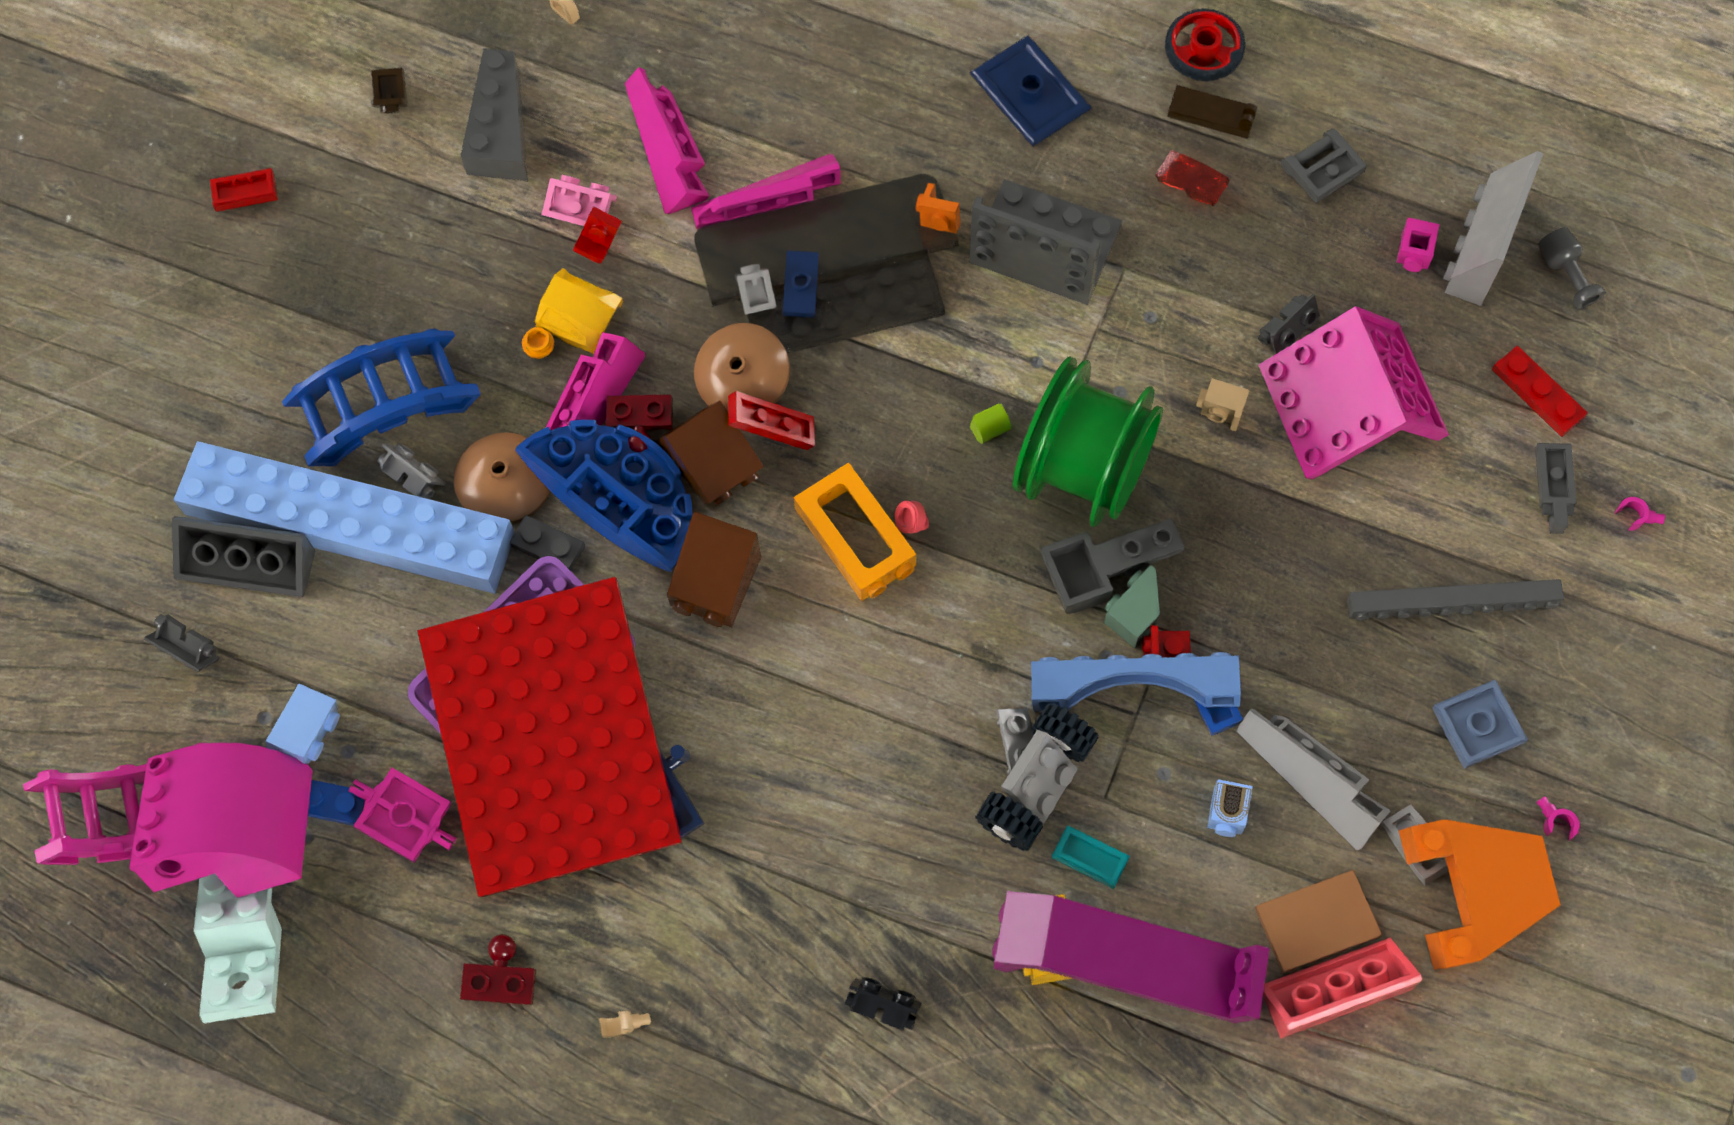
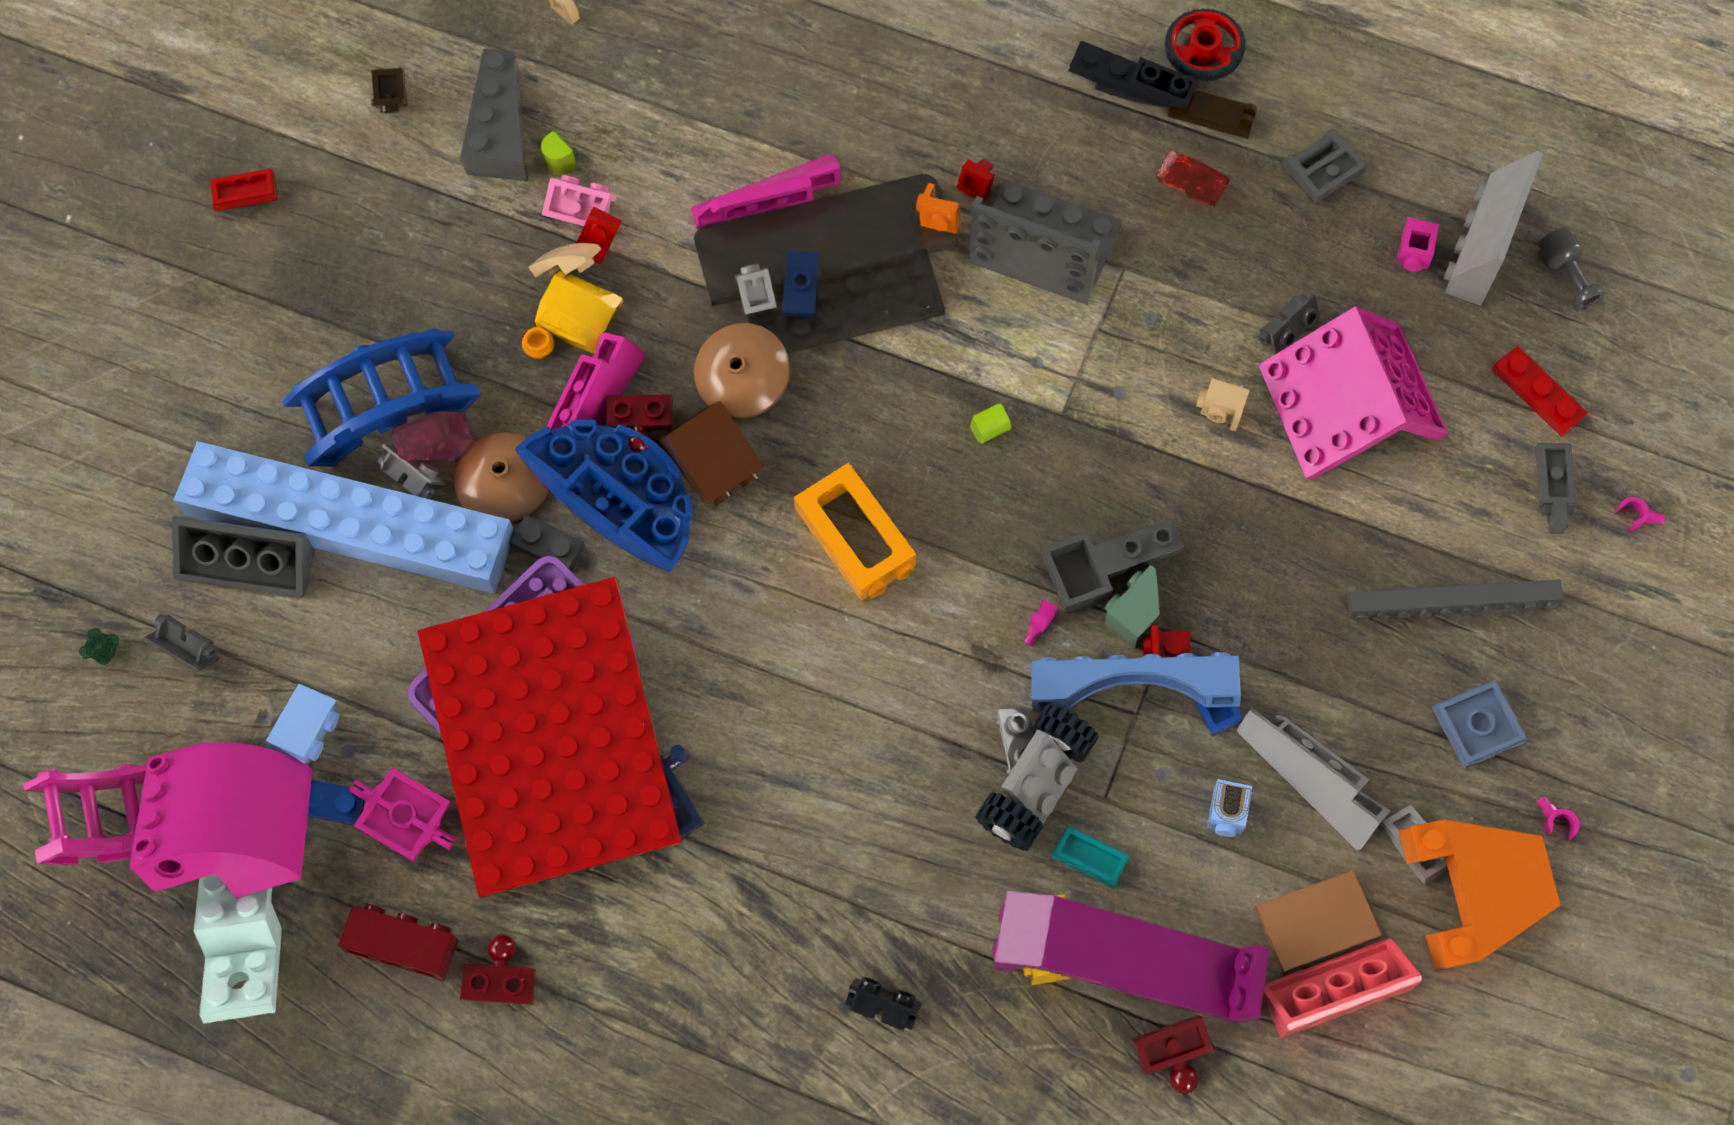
(105, 653): none -> clear green plate
(399, 941): none -> dark red brick
(434, 437): none -> clear pink slope
(557, 154): none -> lime brick
(566, 258): none -> tan slope
(623, 1024): tan piece -> none
(667, 144): dark pink wedge -> none
(714, 570): reddish brown slope -> none
(771, 420): red plate -> none
(911, 517): coral tile -> none
(976, 179): none -> red tile
(1030, 90): dark blue piece -> none
(1040, 621): none -> dark pink piece
(1087, 442): green wheel -> none
(1137, 82): none -> black slope
(1173, 1047): none -> dark red plate

